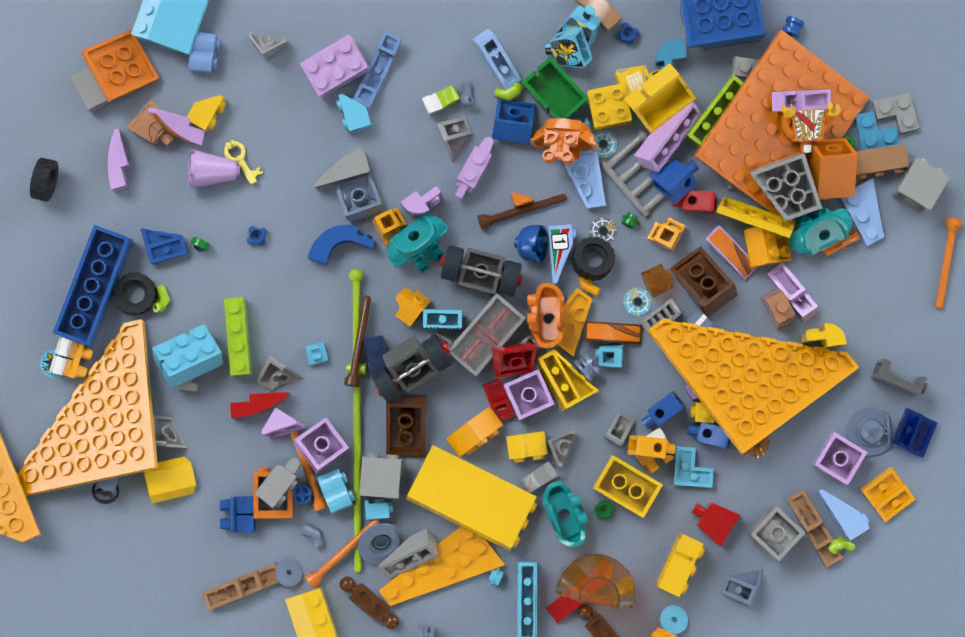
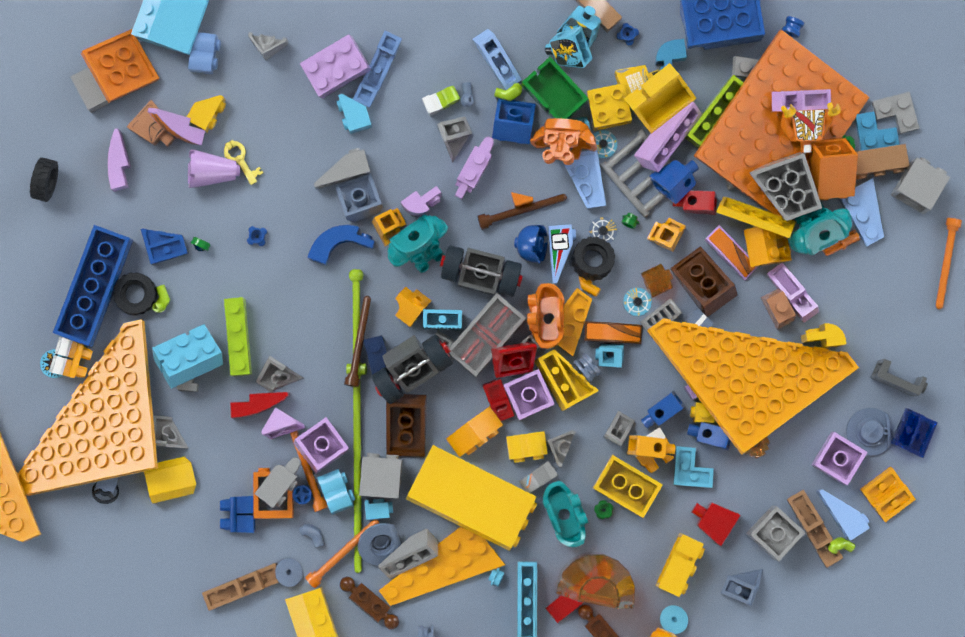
(316, 353): medium azure tile -> none

